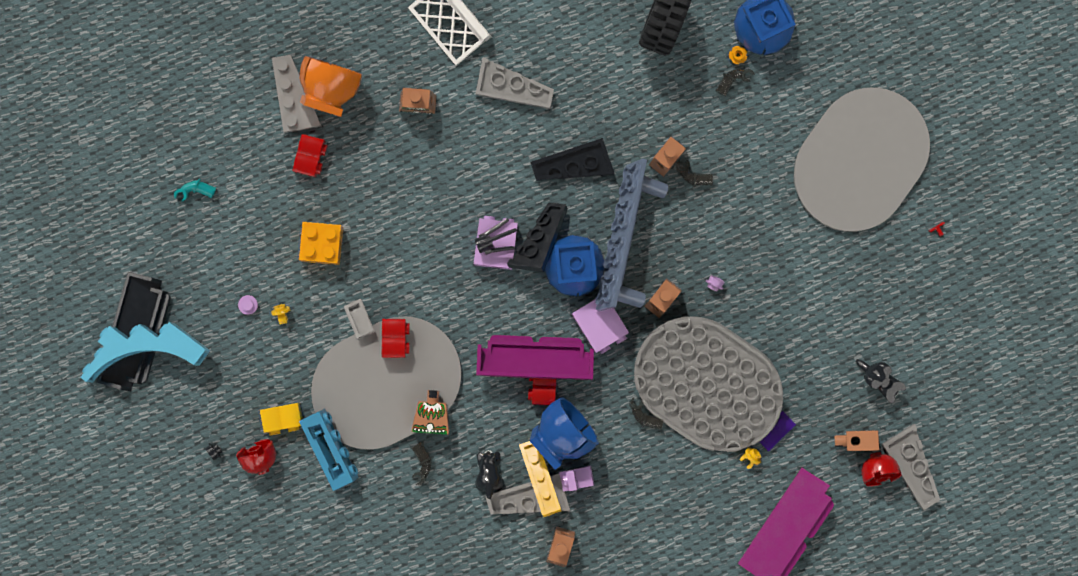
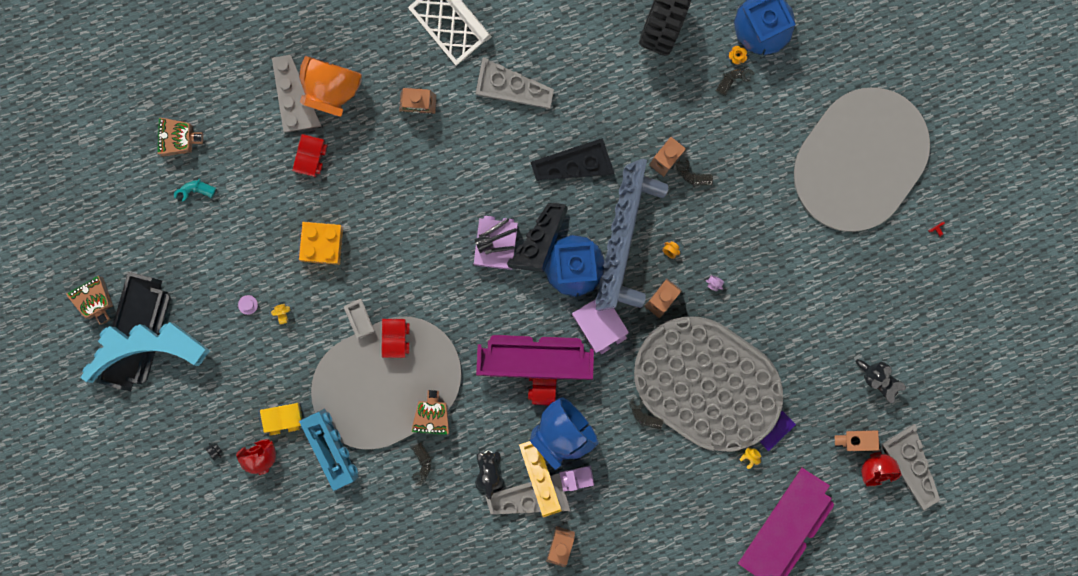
(92, 299): none -> torso
(176, 137): none -> torso
(671, 249): none -> light orange plate

